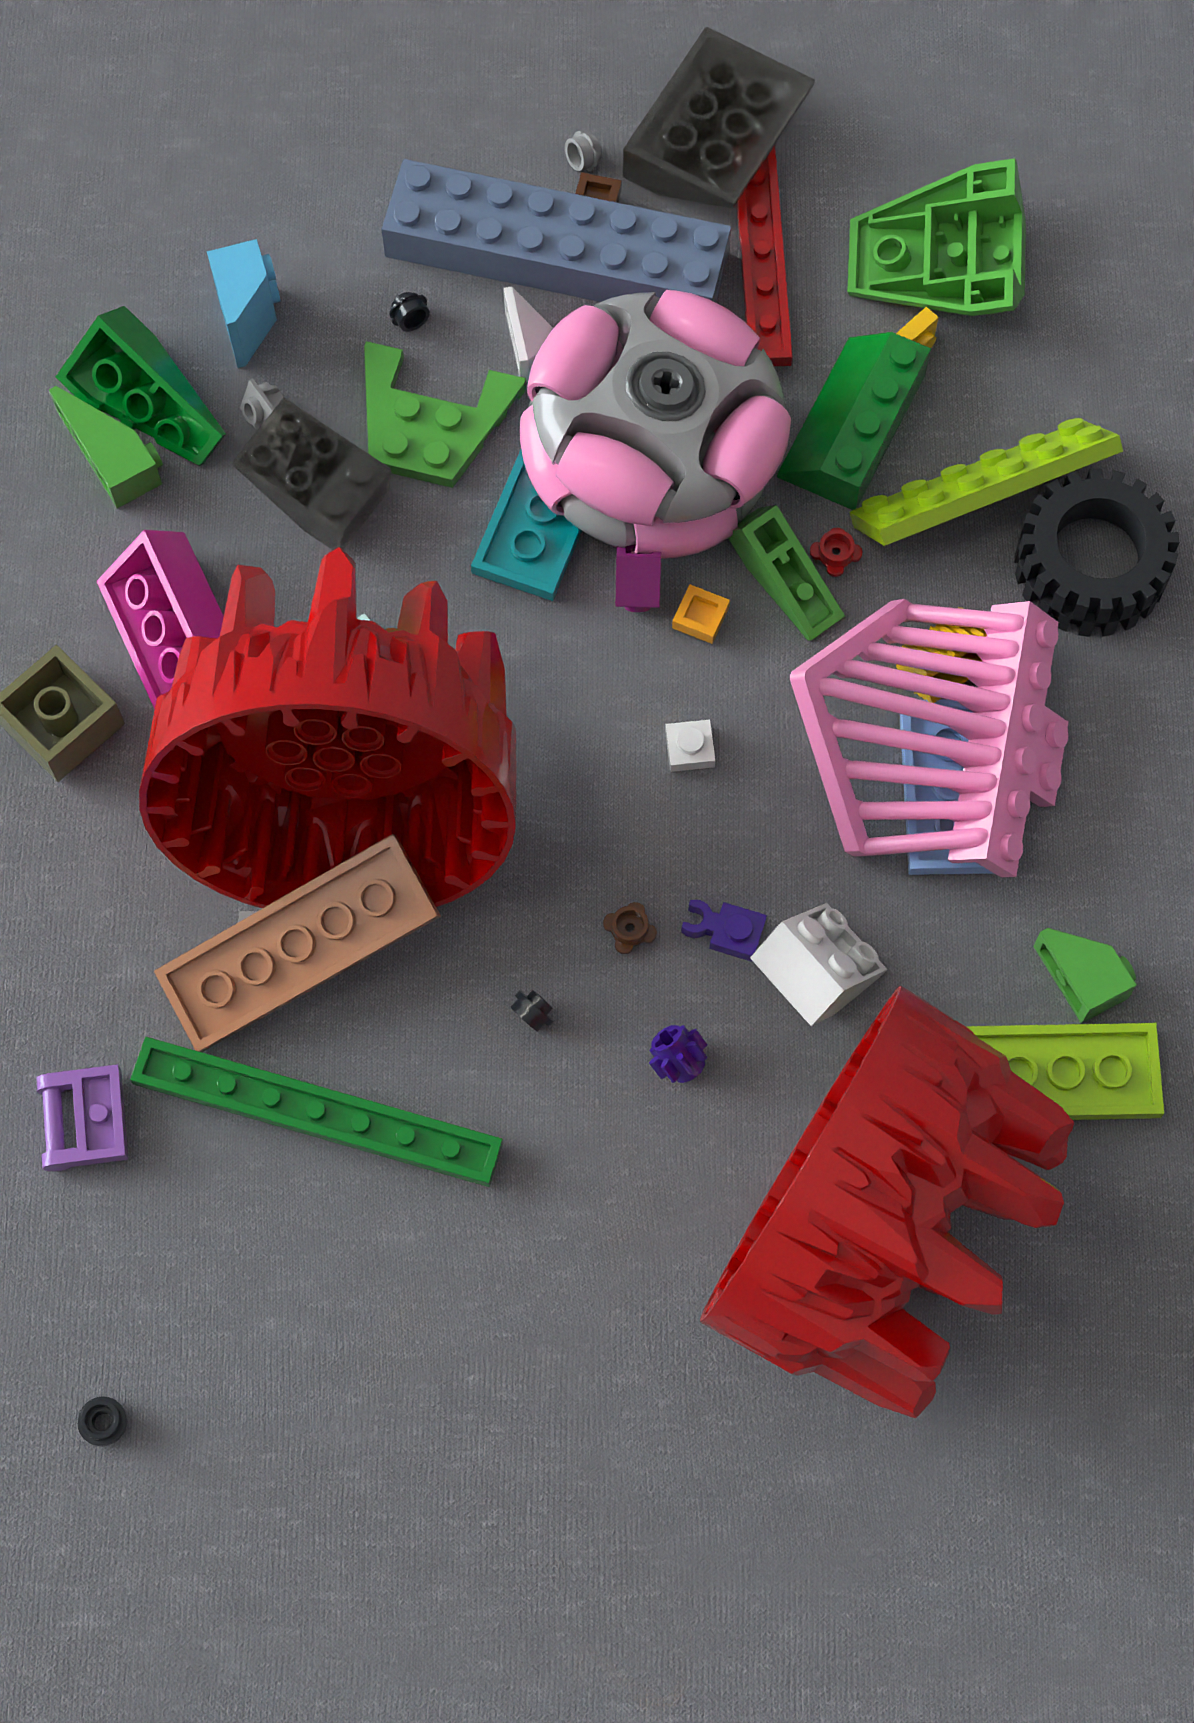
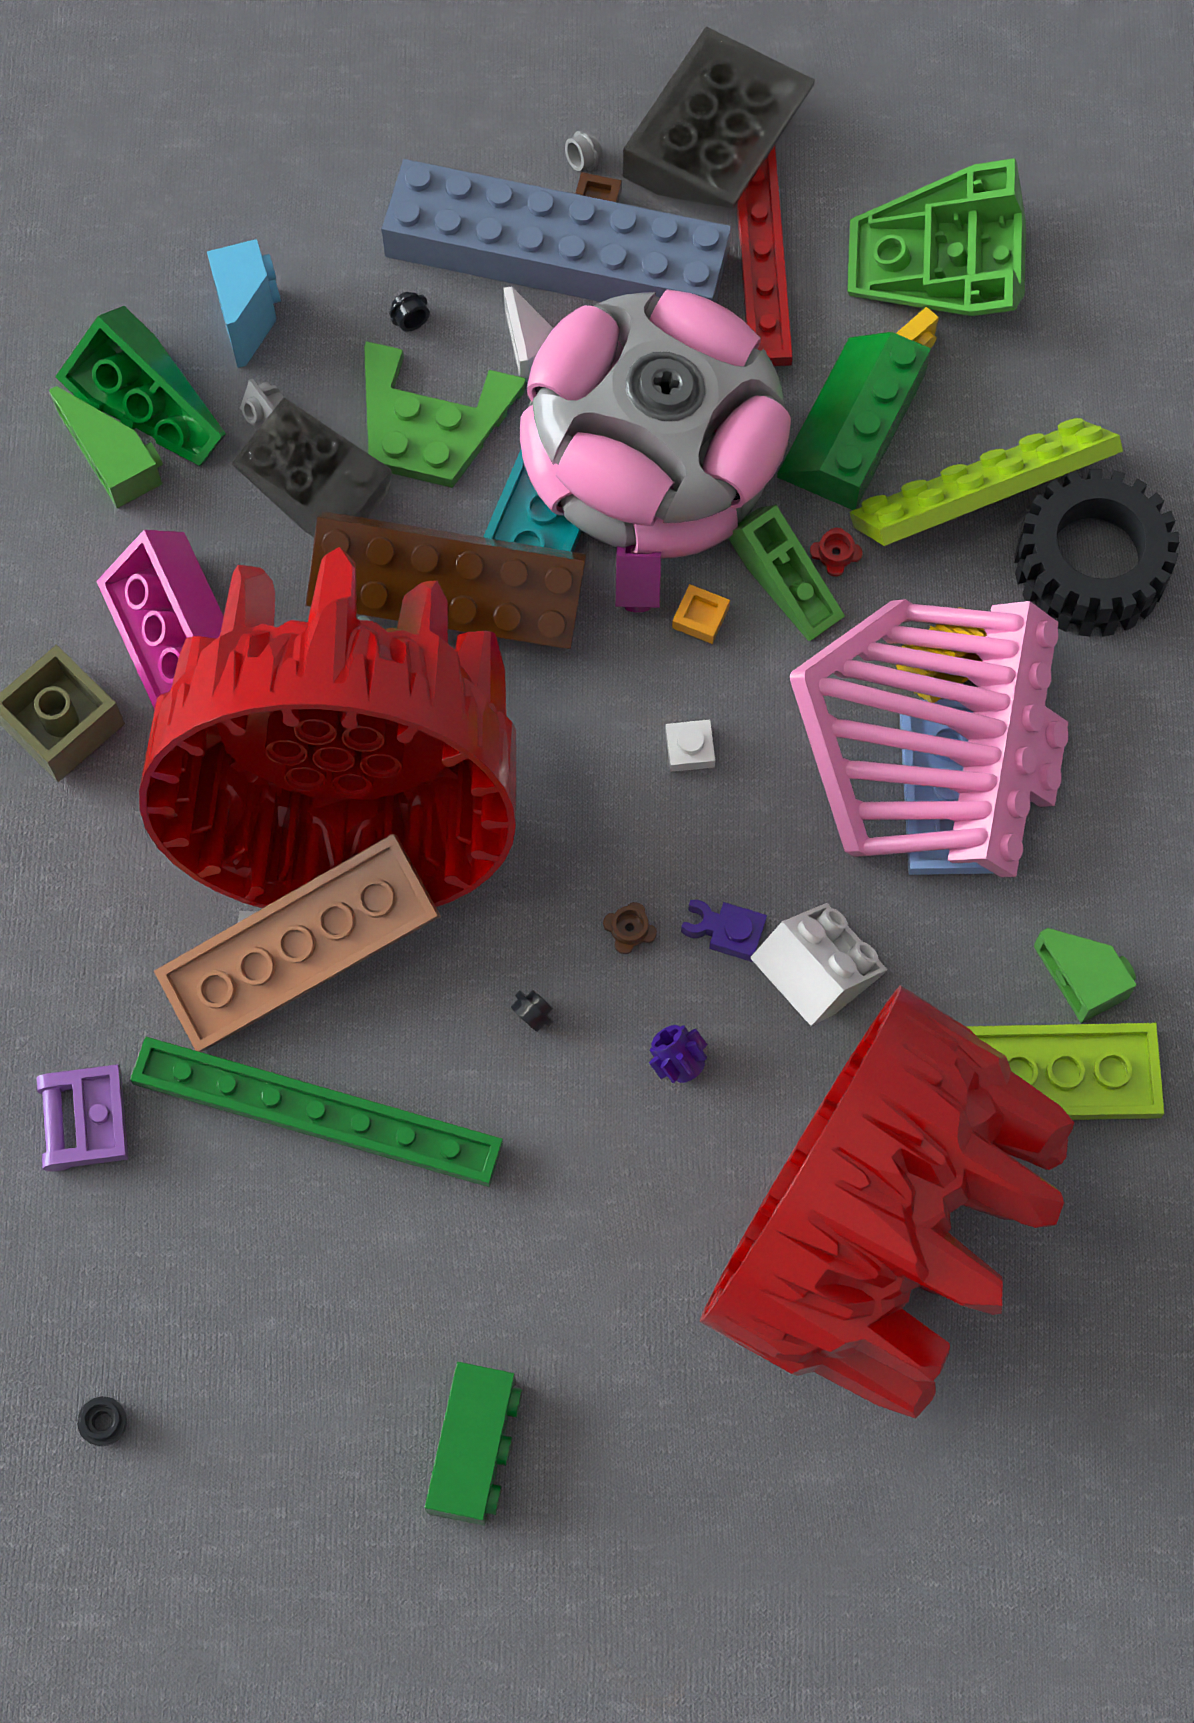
(473, 1444): none -> green brick
(488, 582): none -> reddish brown brick

